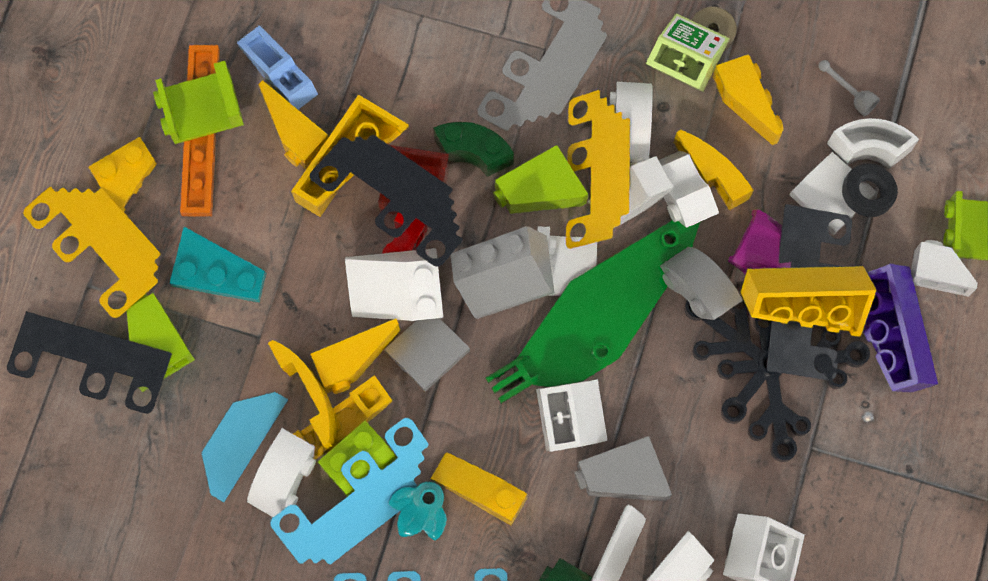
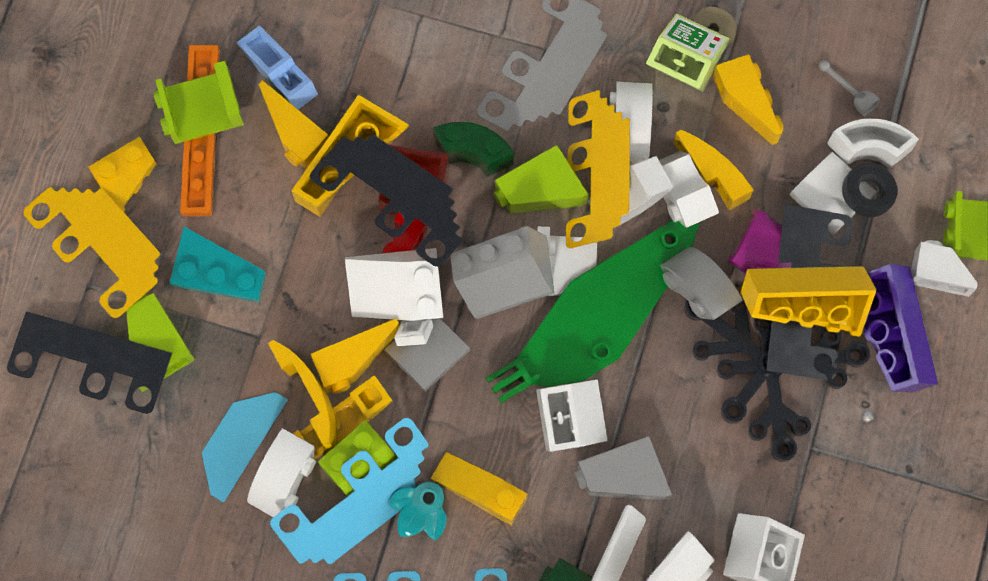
(413, 332): none -> white tile

